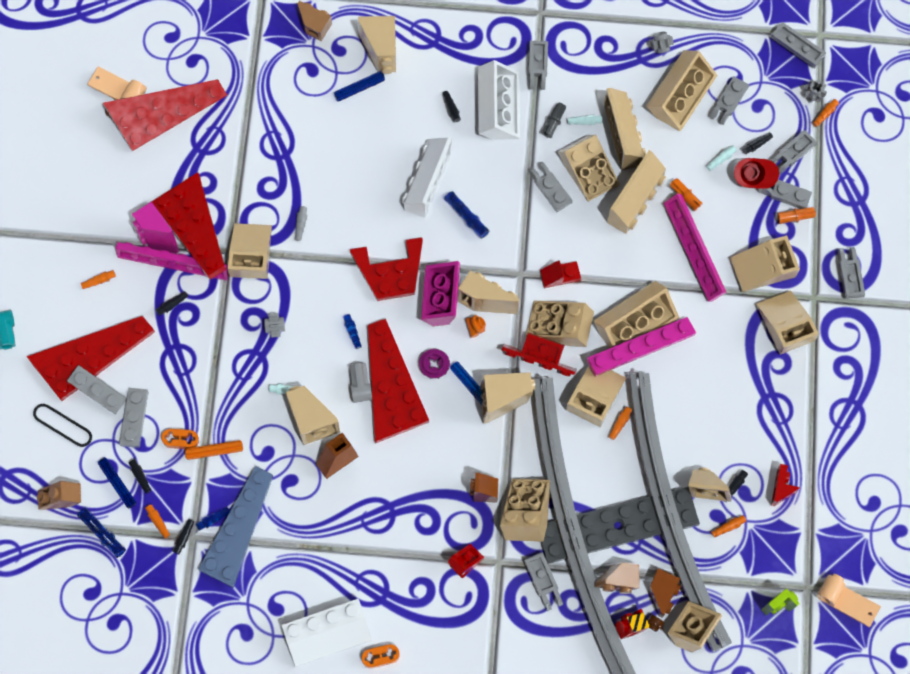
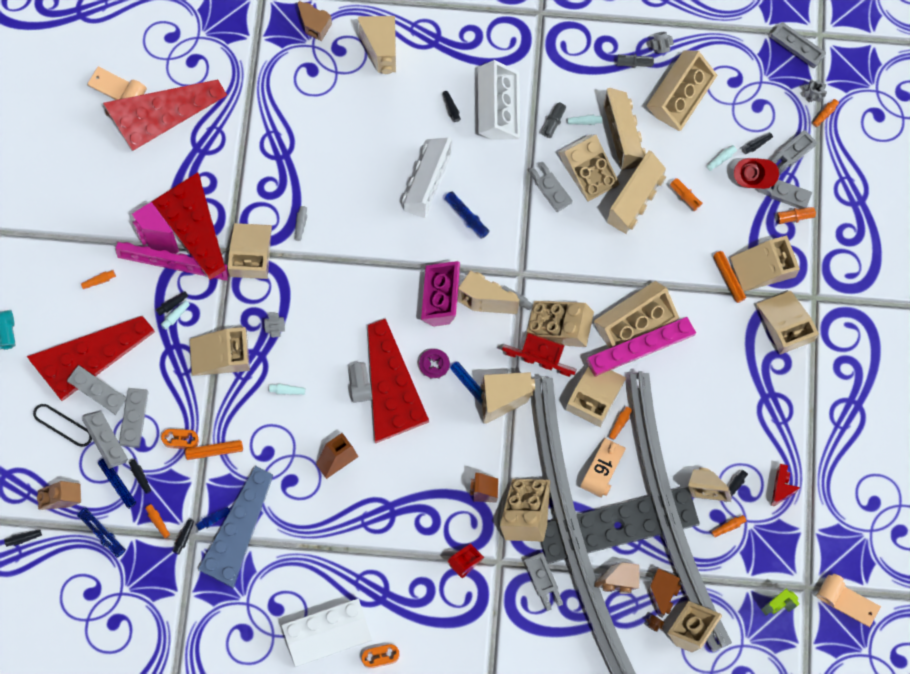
(22, 537): none -> black animal
(105, 439): none -> light grey plate
(175, 315): none -> light aqua animal
(220, 352): none -> tan slope
(311, 416): tan slope -> none
(351, 329): clear blue animal -> none
(359, 86): clear blue axle -> none
(391, 278): red wing -> none
(476, 325): orange plate -> none
(523, 300): none -> light grey animal
(538, 62): light grey hinge -> none
(560, 274): red slope -> none
(602, 468): none -> light nougat door
(632, 624): brick -> none
(633, 60): none -> dark grey axle
(695, 247): dark pink plate -> none
(729, 276): none -> orange axle
(730, 99): light grey hinge -> none
(851, 274): light grey hinge -> none

